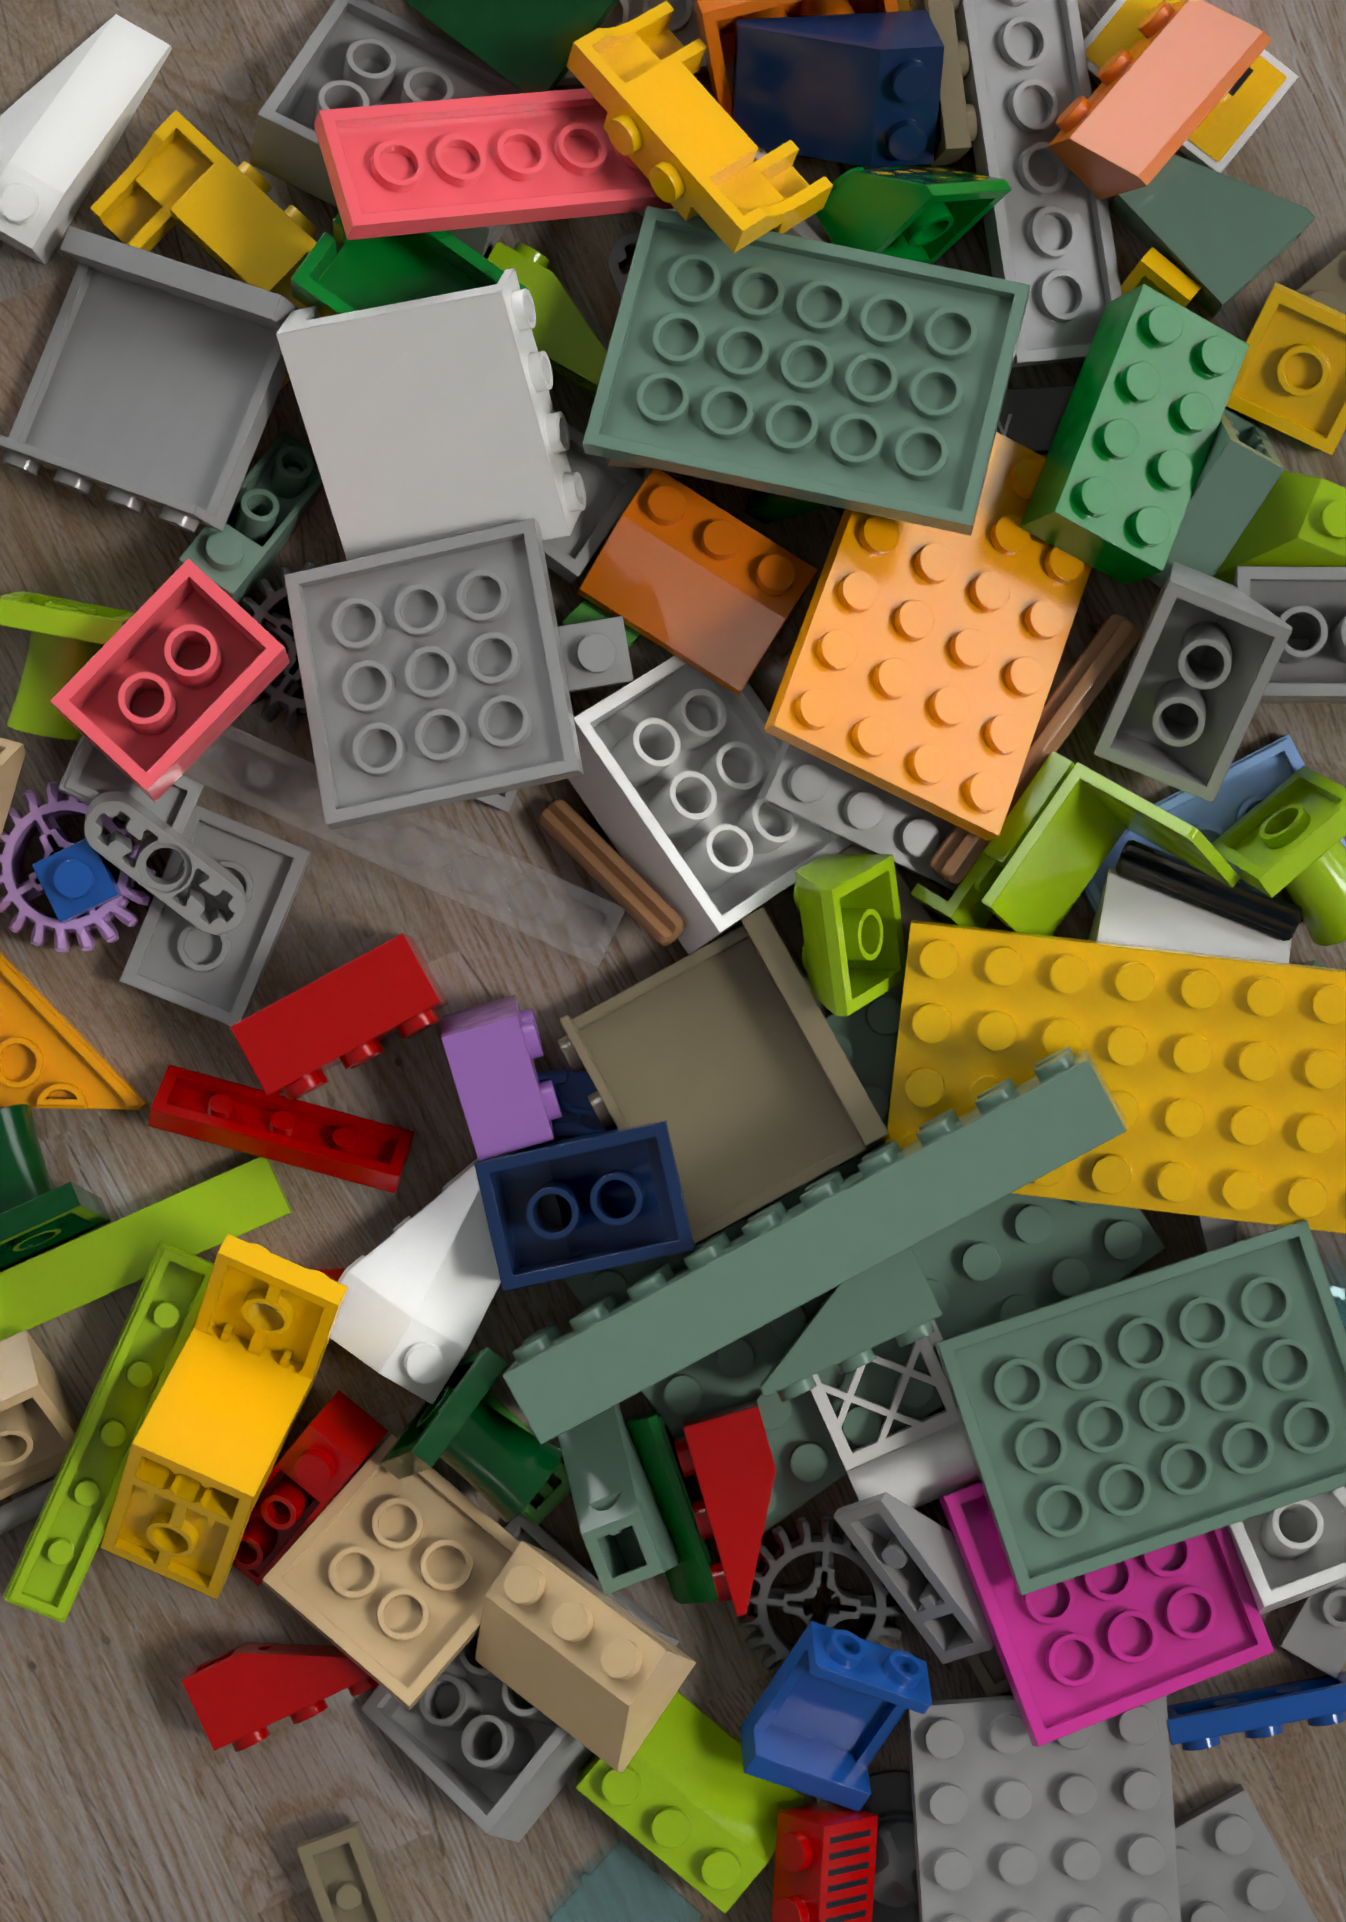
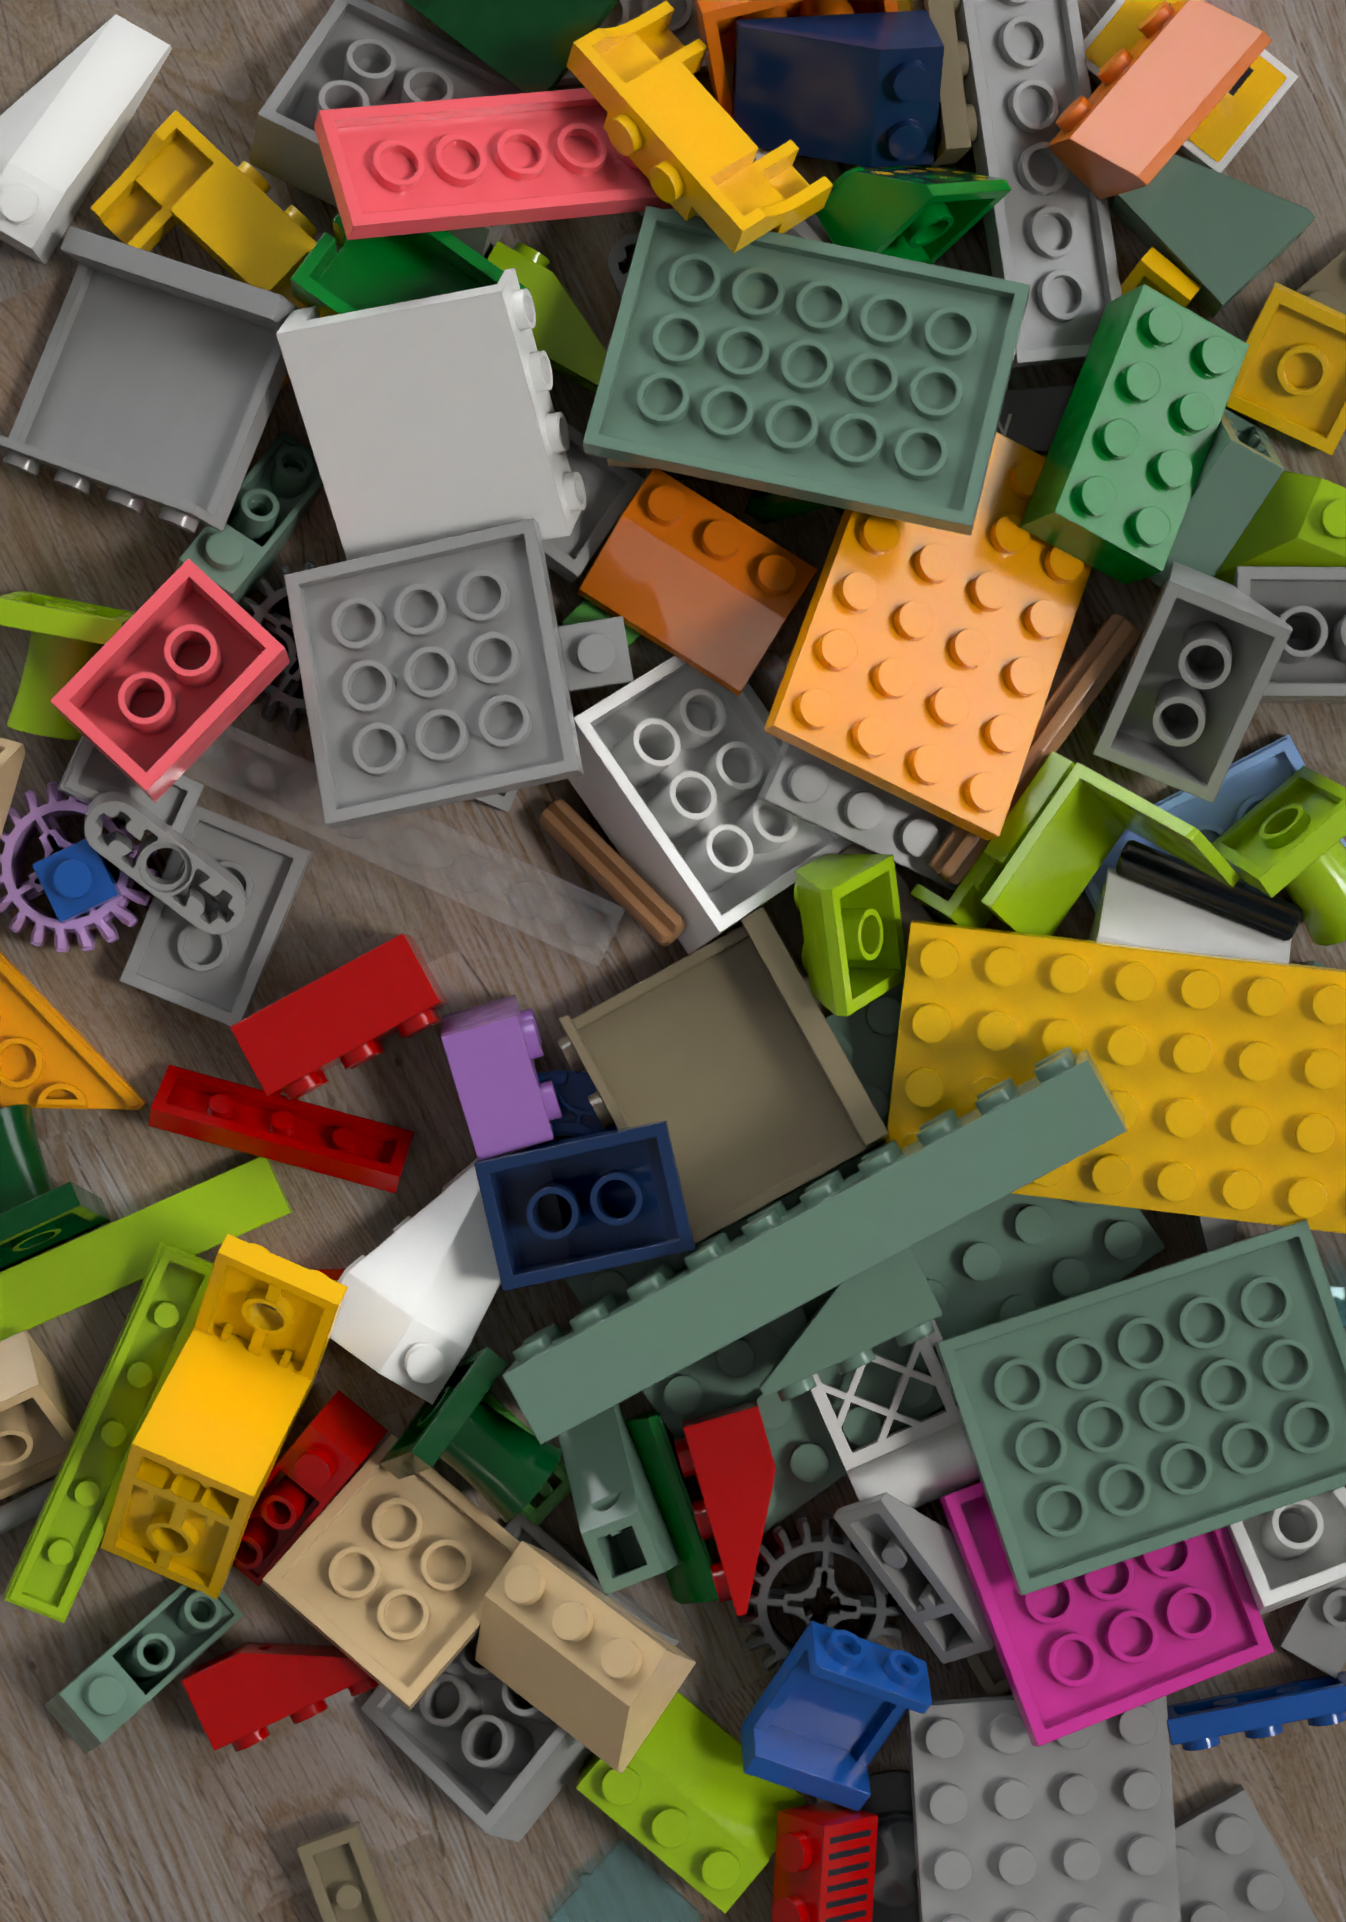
(141, 1664): none -> sand green slope

